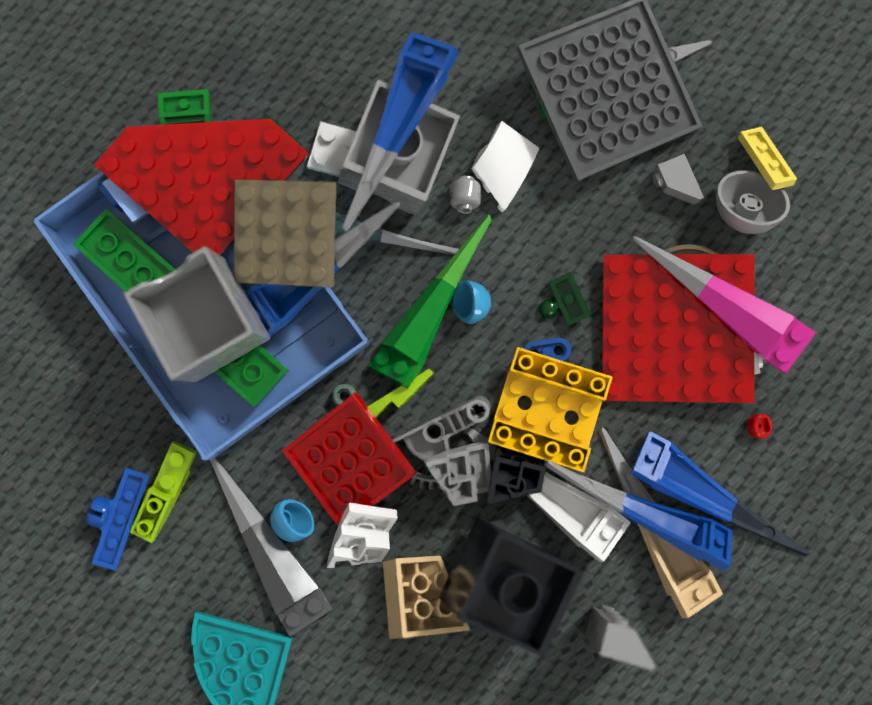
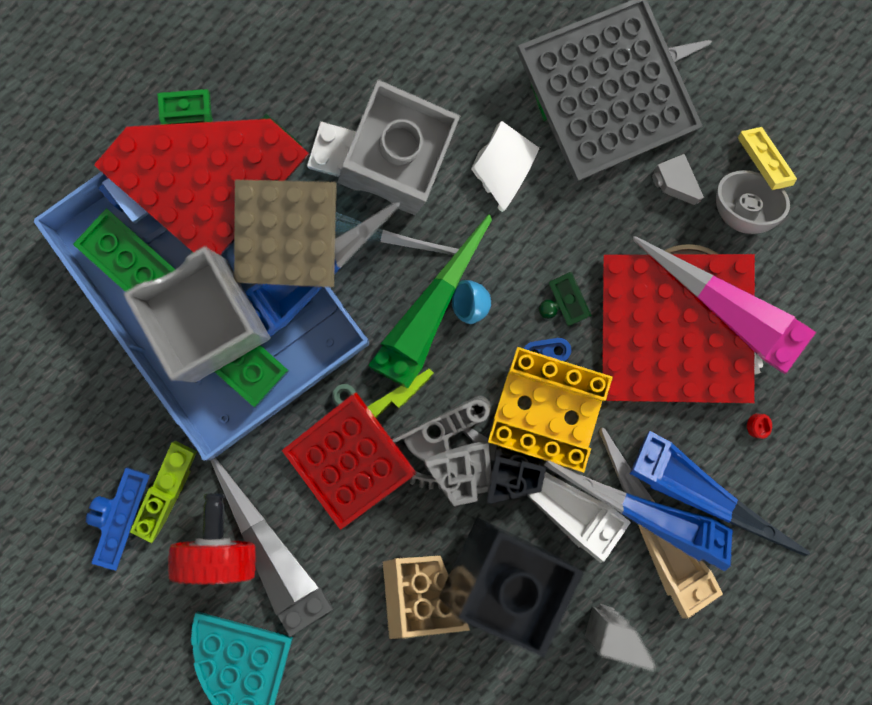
(212, 557): none -> red wheel
(292, 520): dark azure hat -> none
(362, 535): white slope -> none
(416, 82): blue plate -> none
(465, 194): light grey head -> none

